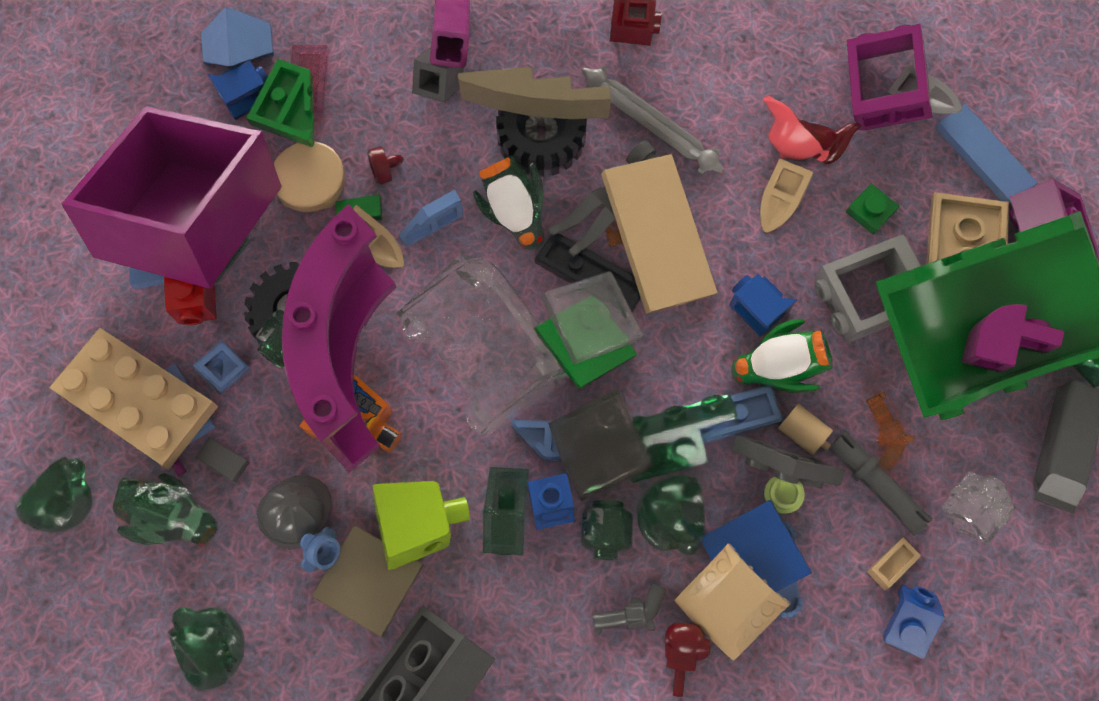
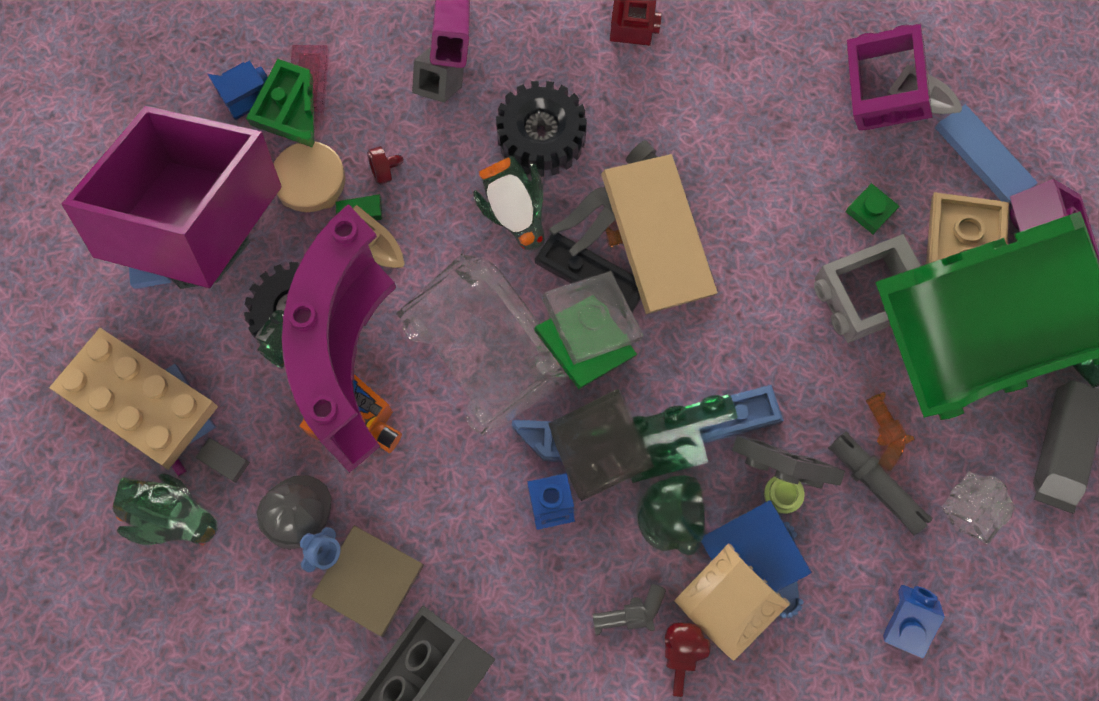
(56, 498): clear green piece -> none
(189, 302): red brick -> none
(207, 646): clear green piece -> none
(221, 367): medium blue tile -> none
(235, 39): medium blue slope -> none
(415, 519): lime torso -> none
(432, 218): medium blue tile -> none
(505, 511): clear green slope -> none
(518, 93): dark tan slope -> none
(607, 529): clear green head -> none
(655, 121): light grey wheel -> none
(759, 303): blue window -> none
(783, 194): tan plate -> none
(785, 359): animal -> none
(804, 140): coral hair -> none
(806, 430): tan piece -> none
(893, 564): tan piece -> none
(997, 337): magenta brick -> none

